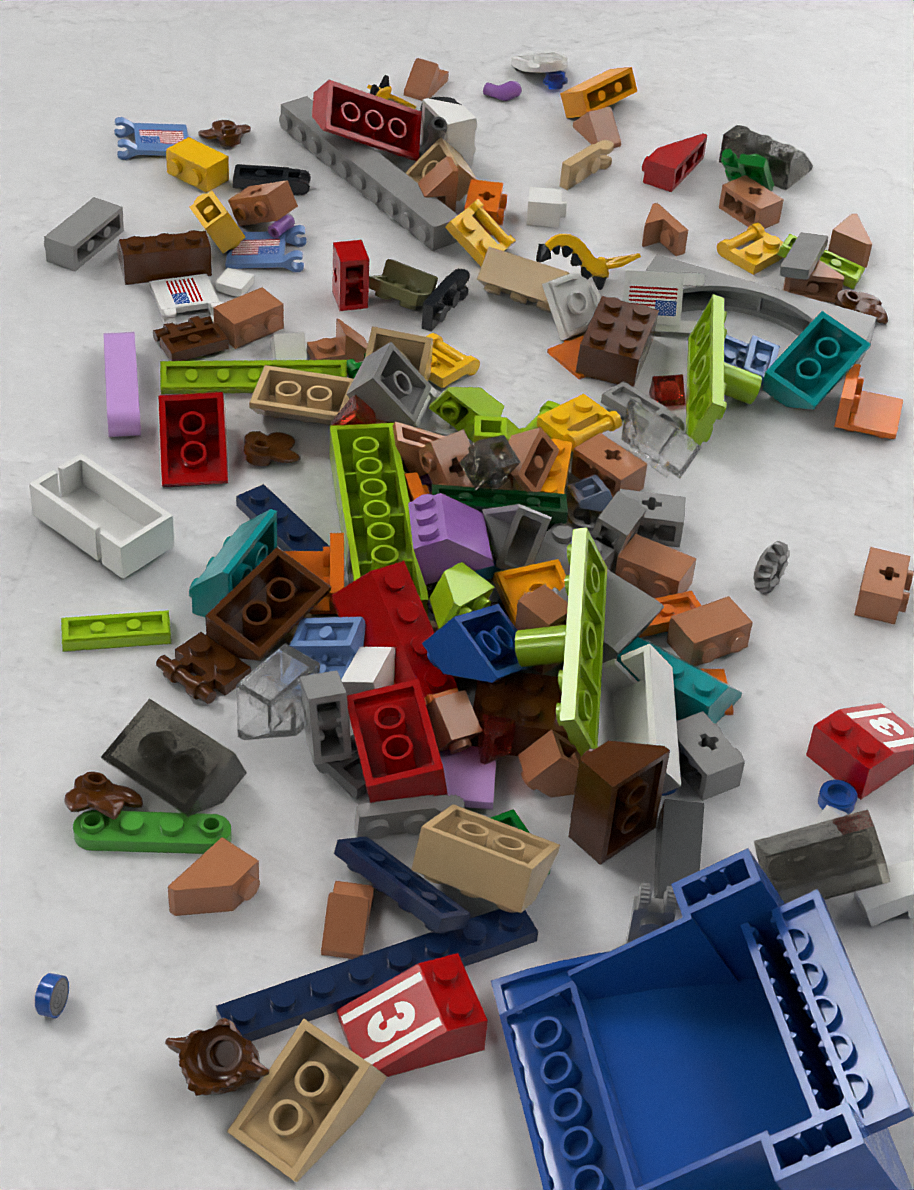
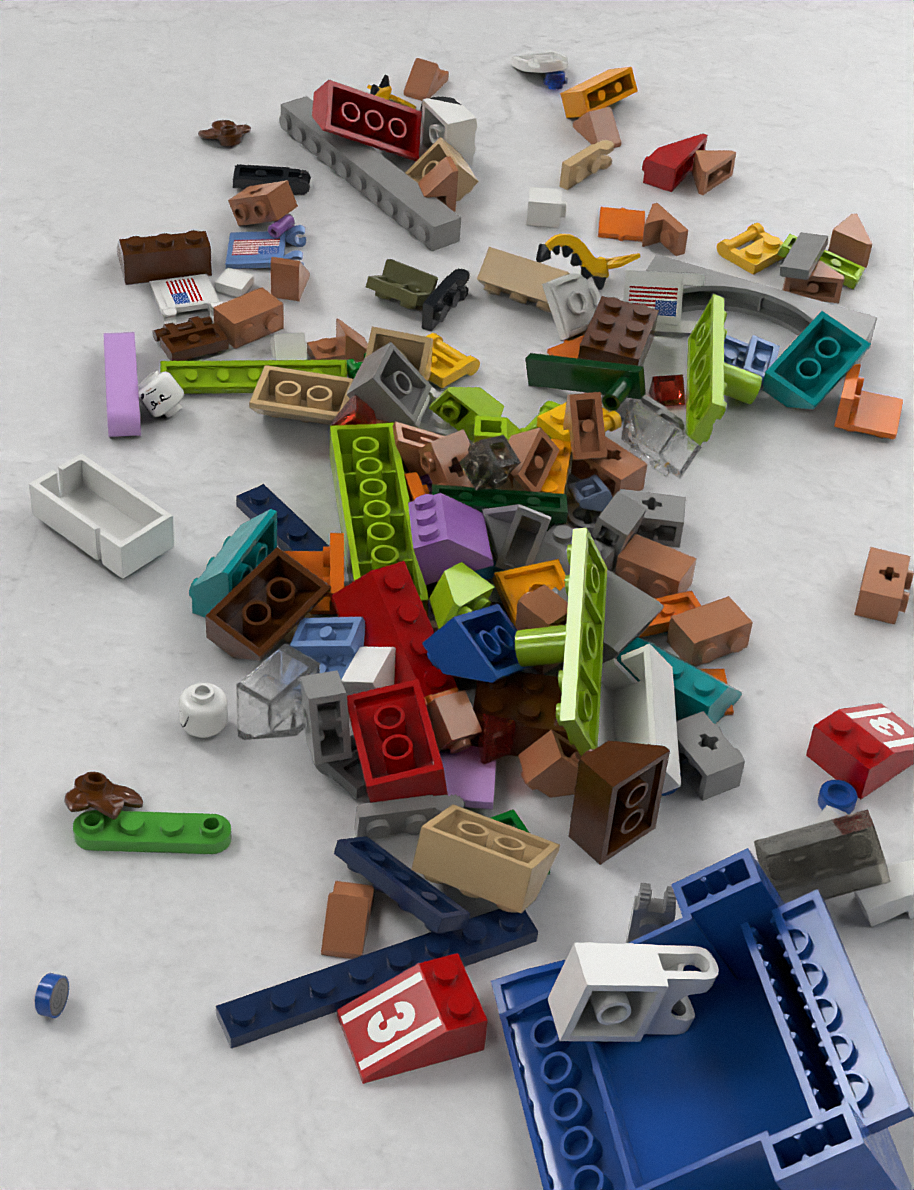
(84, 234): light grey brick -> none
(115, 630): lime tile -> none
(149, 137): medium blue flag -> none
(160, 394): none -> white head
(174, 760): clear smoke slope -> none
(193, 439): red slope -> none
(197, 164): yellow brick -> none
(203, 710): none -> white head
(210, 662): reddish brown plate -> none
(215, 881): nougat slope -> none
(217, 221): yellow brick -> none
(217, 1059): reddish brown hair -> none
(263, 448): reddish brown plate -> none
(288, 278): none -> nougat slope
(306, 1101): tan slope -> none
(350, 275): red brick -> none
(437, 129): dark grey bar -> none
(472, 234): yellow plate -> none
(491, 196): orange brick -> none
(503, 92): medium lavender arm -> none
(586, 426): none -> nougat slope
(587, 376): none -> dark green piece
(621, 224): none -> orange piece
(628, 990): none -> white brick
(677, 843): dark grey slope -> none
(712, 168): none -> nougat slope
(750, 202): nougat brick -> none
(751, 165): green plate -> none
(771, 567): light grey gear -> none
(785, 162): clear smoke slope -> none
(862, 303): reddish brown plate -> none

